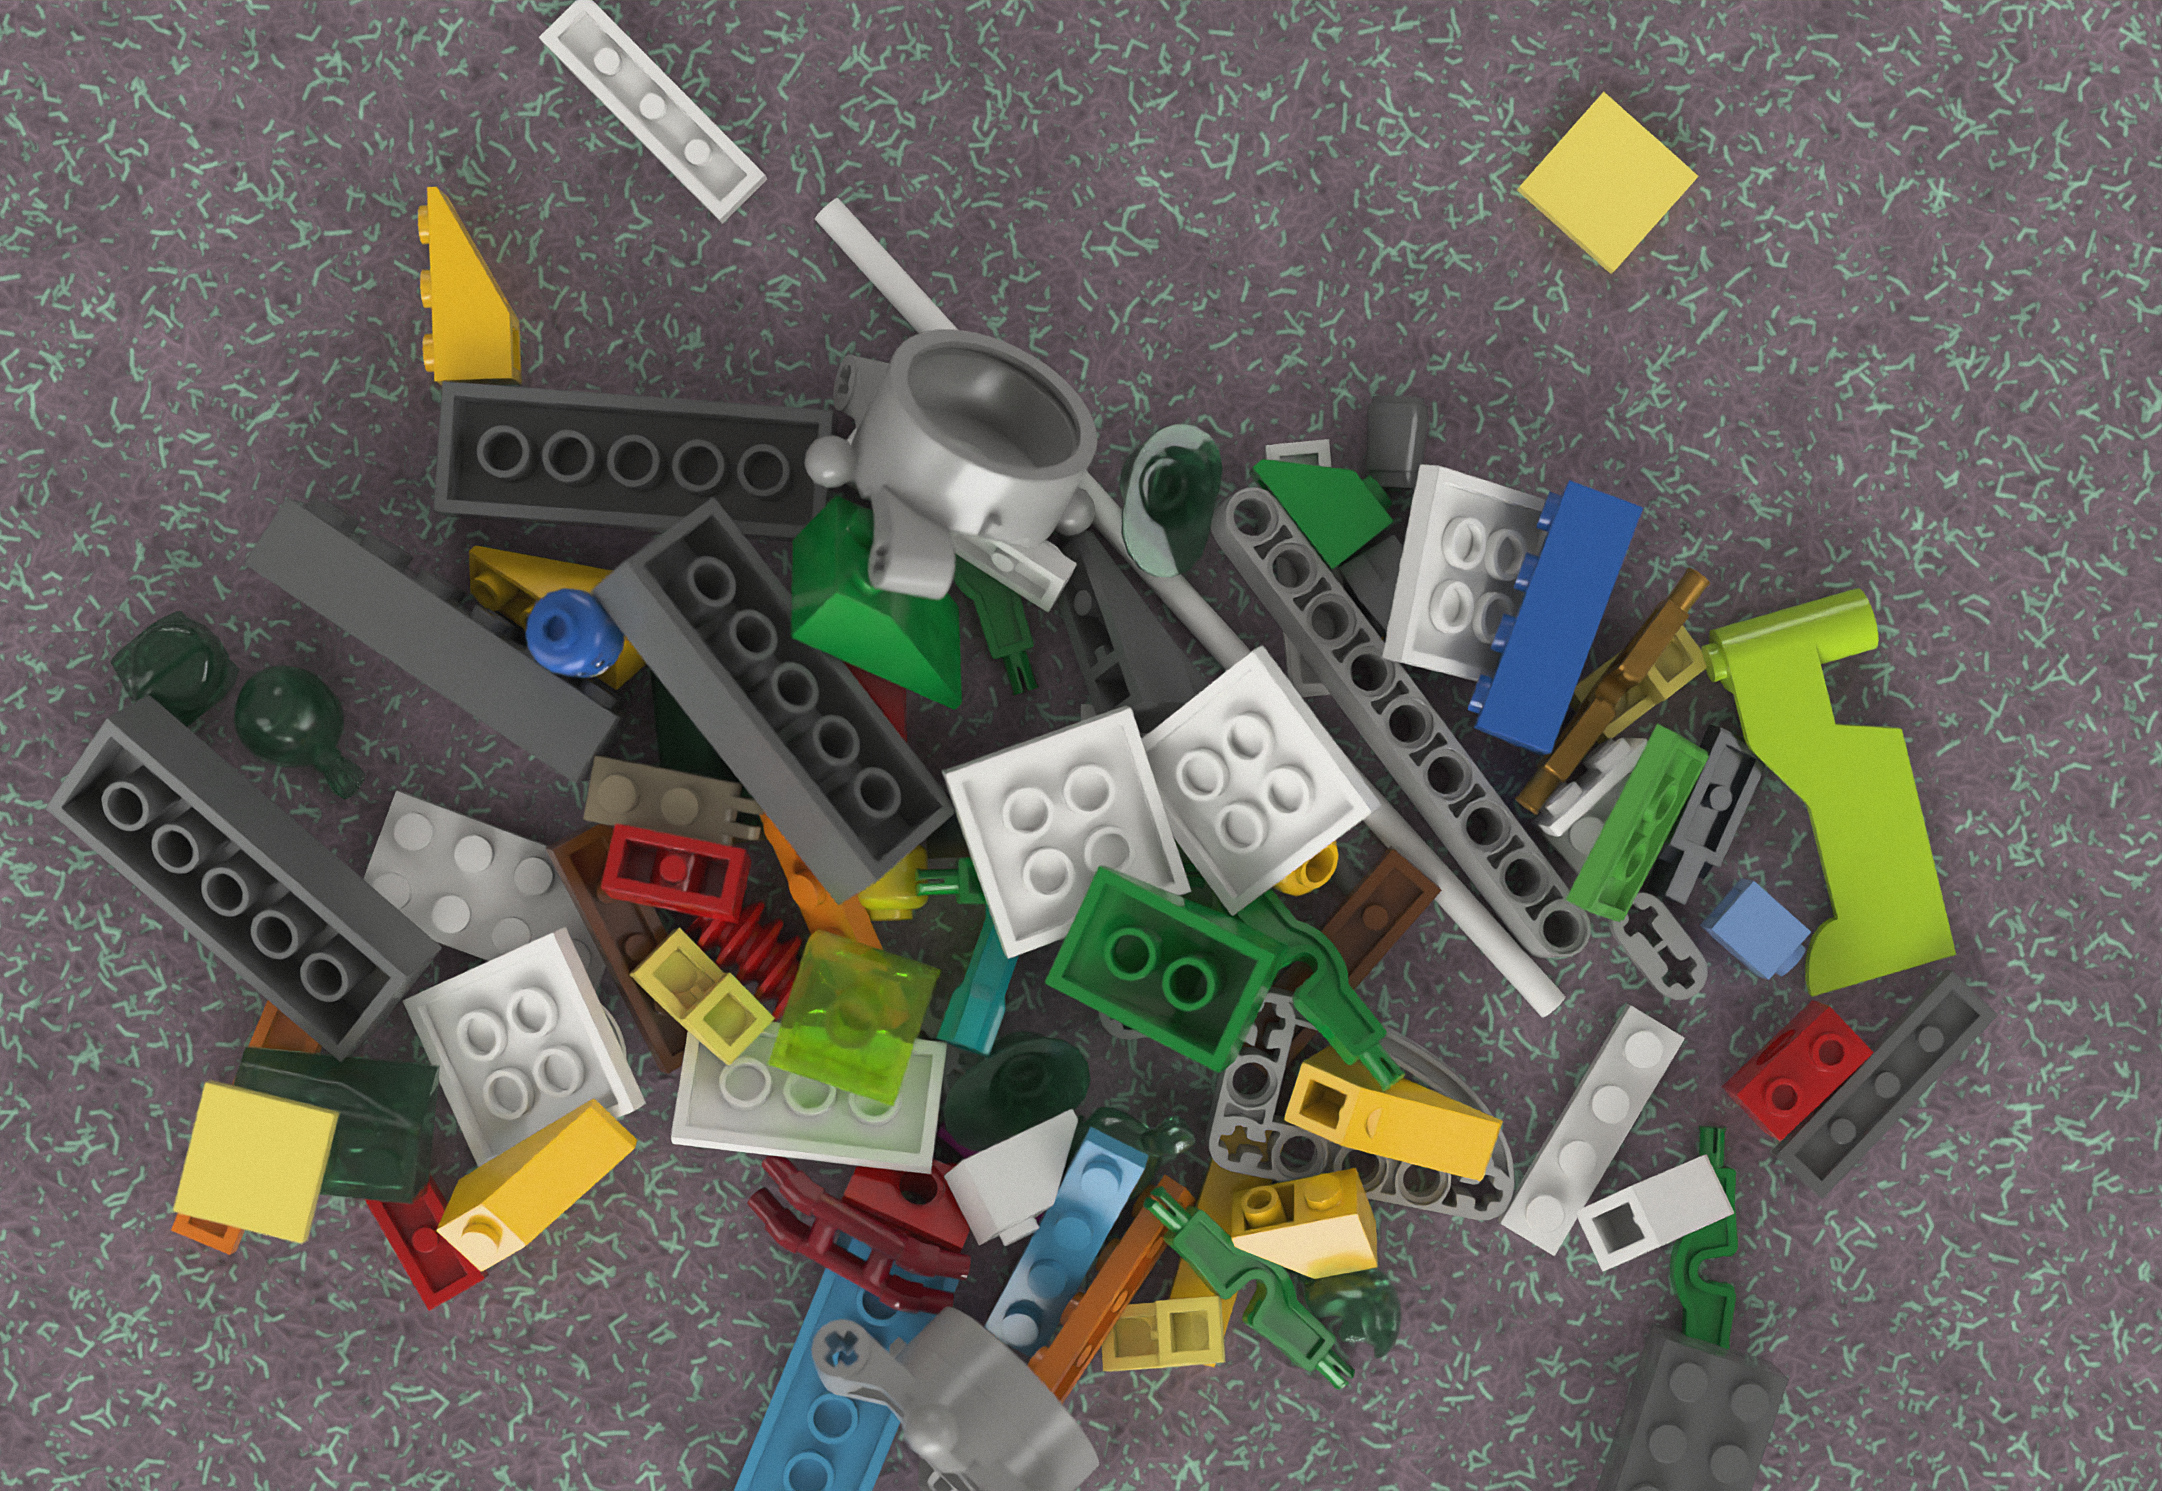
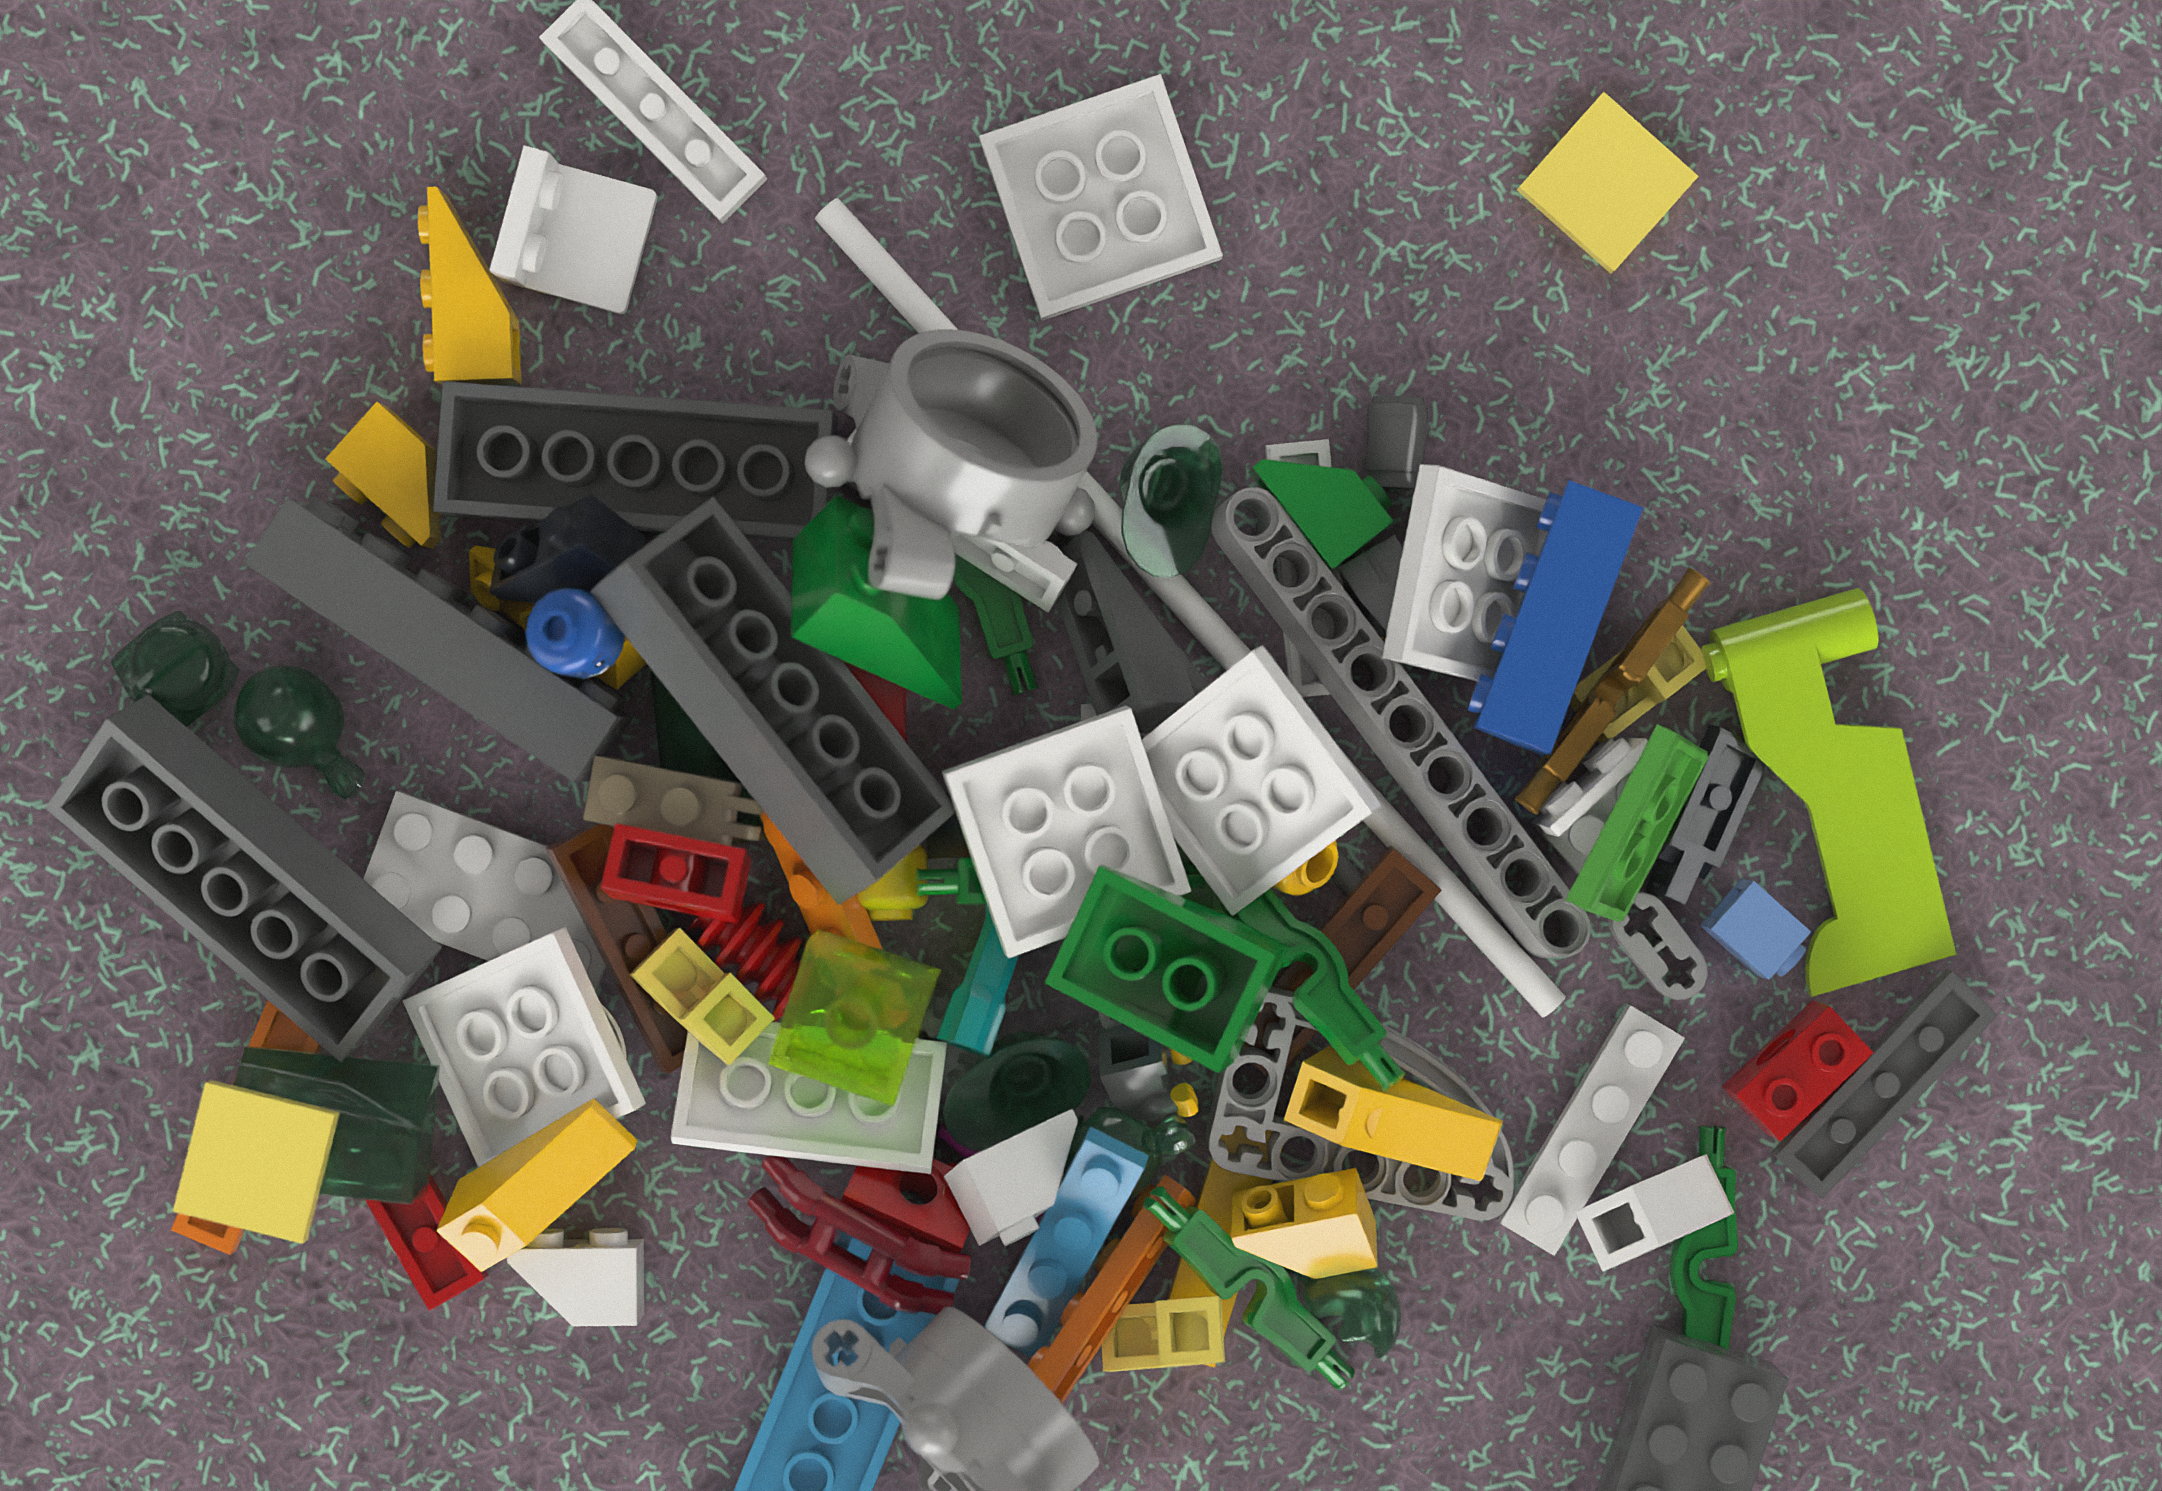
(393, 469): none -> yellow slope
(565, 550): none -> black slope
(573, 233): none -> white bracket
(587, 1279): none -> white slope
(1101, 197): none -> white plate
(1139, 1077): none -> dark grey piece

